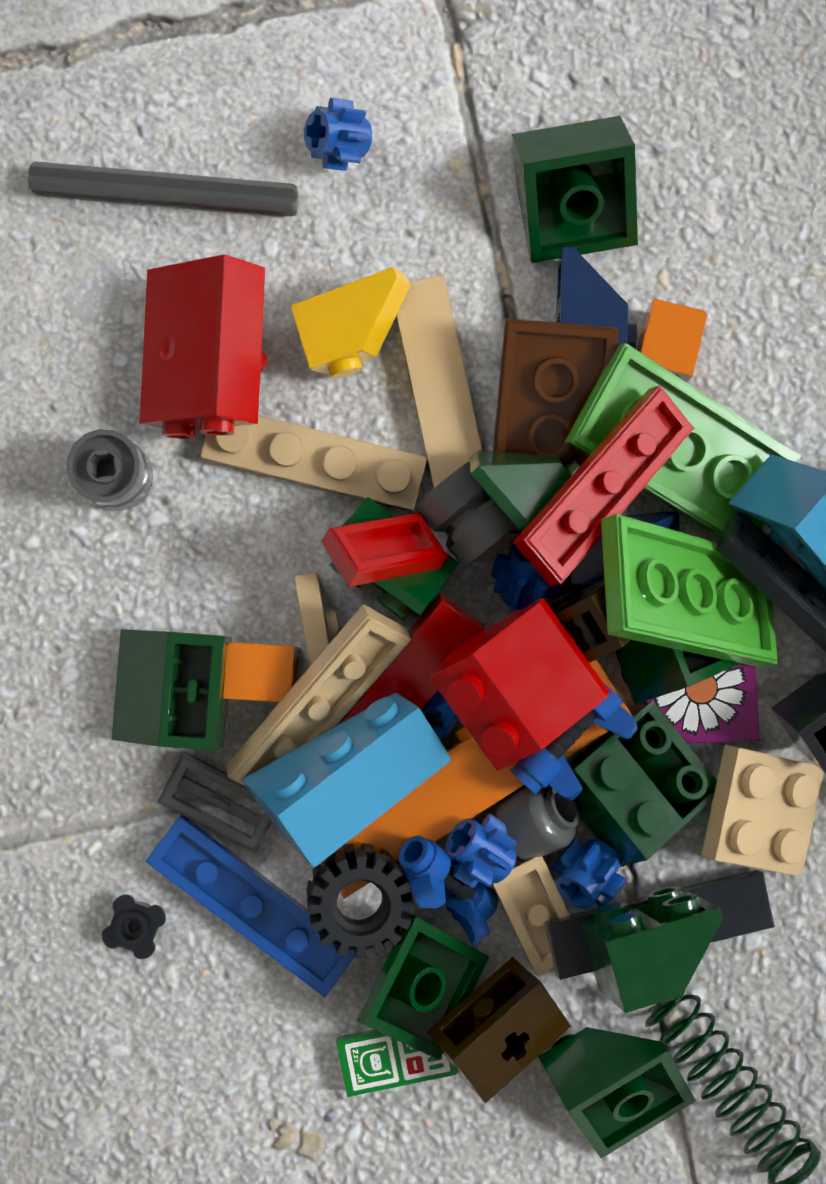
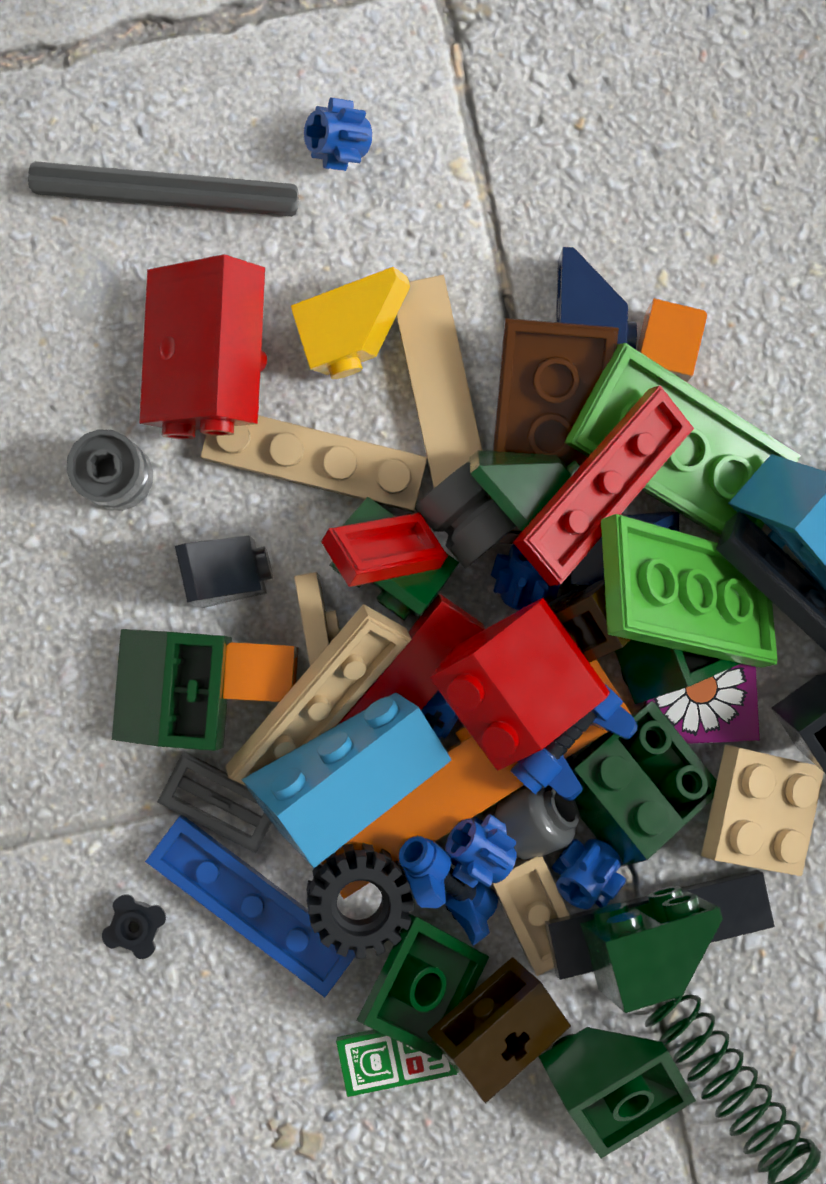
(223, 570): none -> black slope
(577, 187): dark green slope -> none

